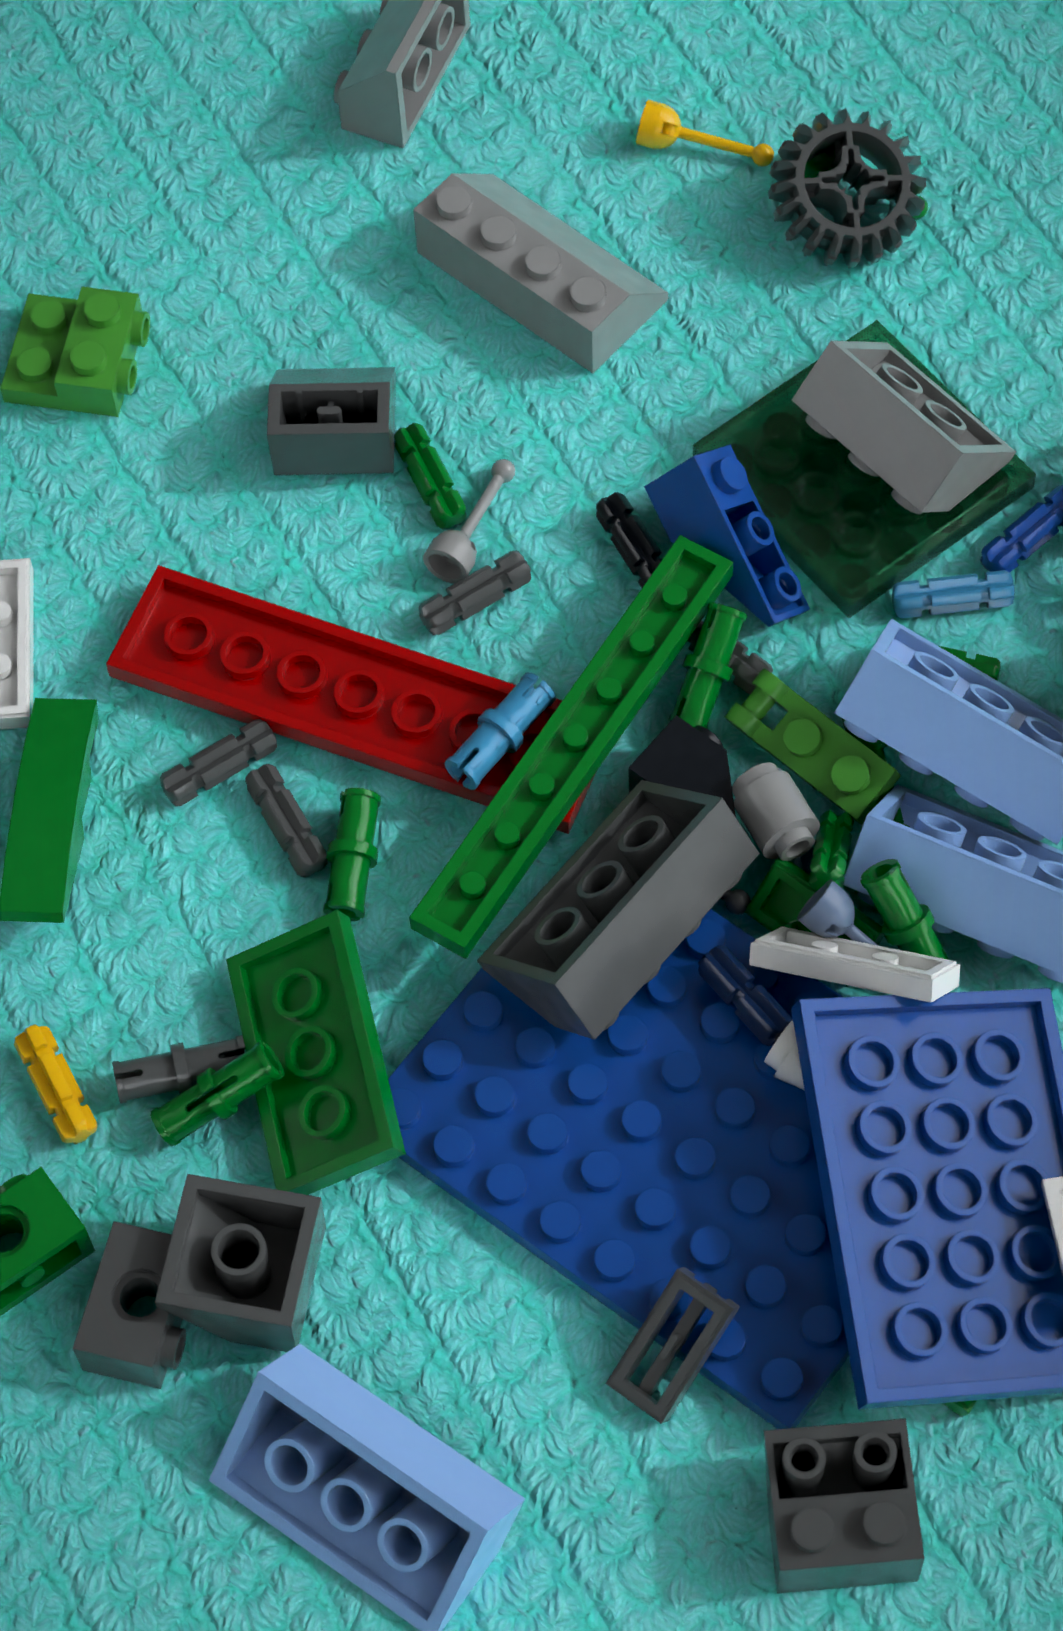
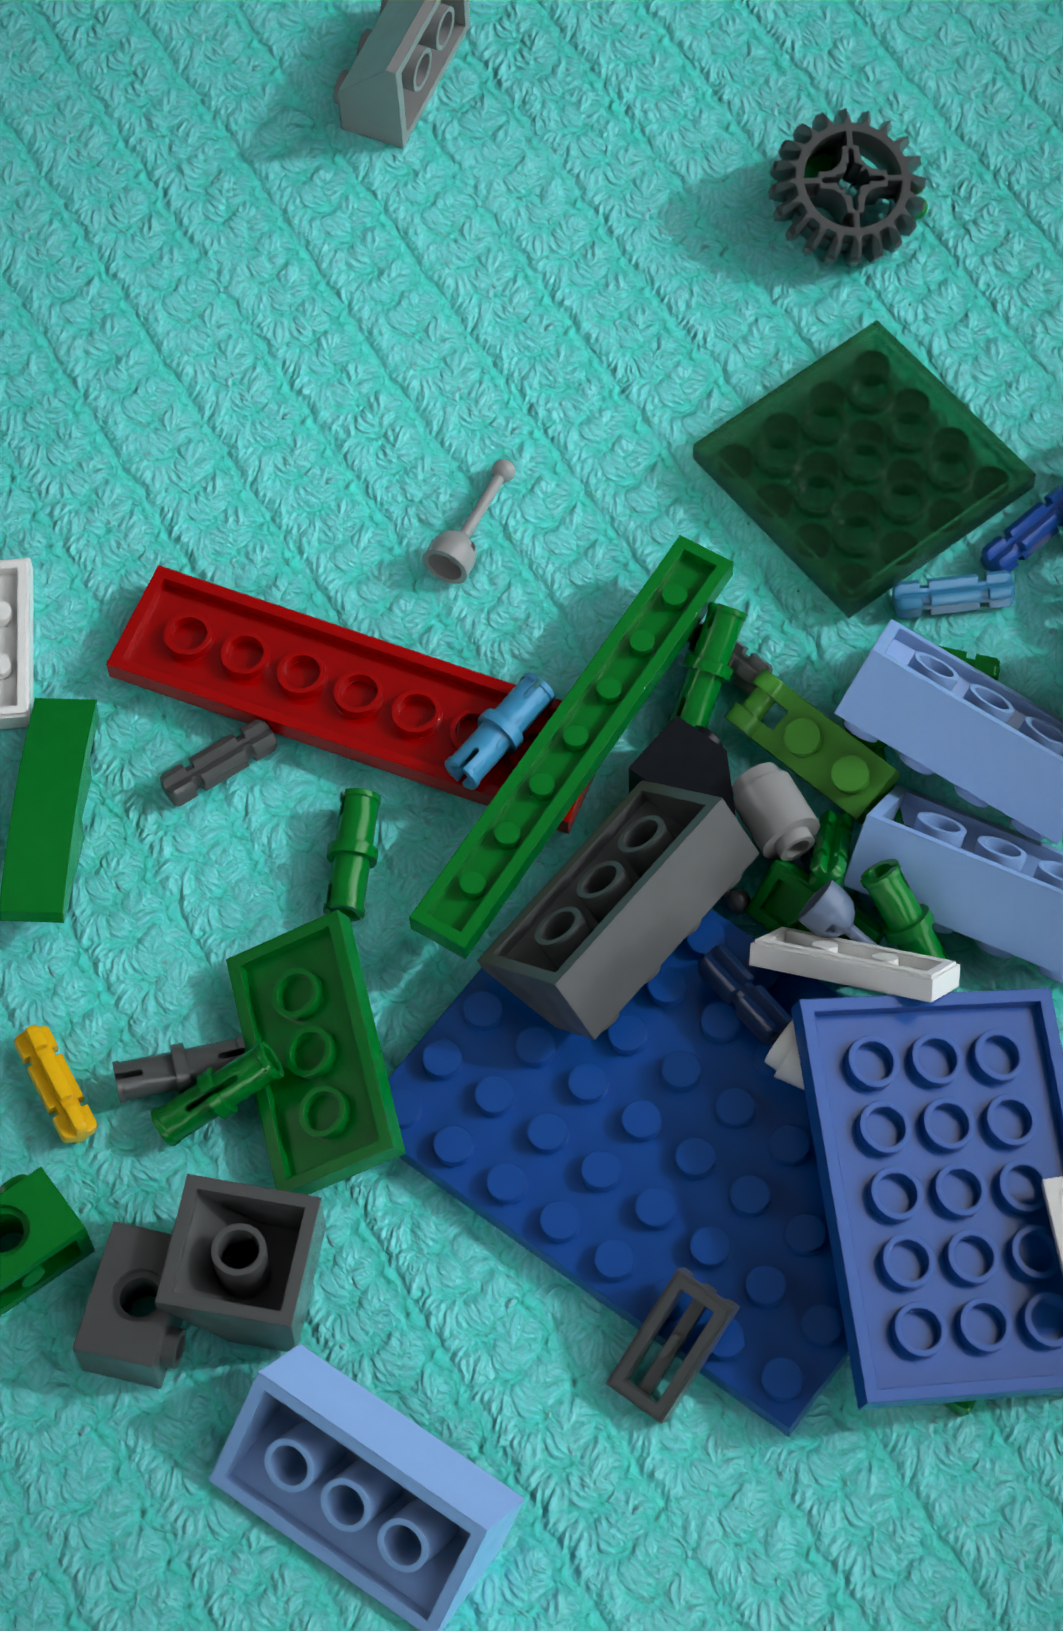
(77, 351): bright green plate -> none
(286, 820): dark grey axle -> none
(332, 421): dark grey slope -> none
(430, 476): green axle -> none
(475, 592): dark grey axle -> none
(534, 267): light grey slope -> none
(629, 536): black axle -> none
(662, 127): yellow hinge -> none
(716, 508): blue slope -> none
(842, 1506): dark grey slope -> none
(900, 425): light grey slope -> none

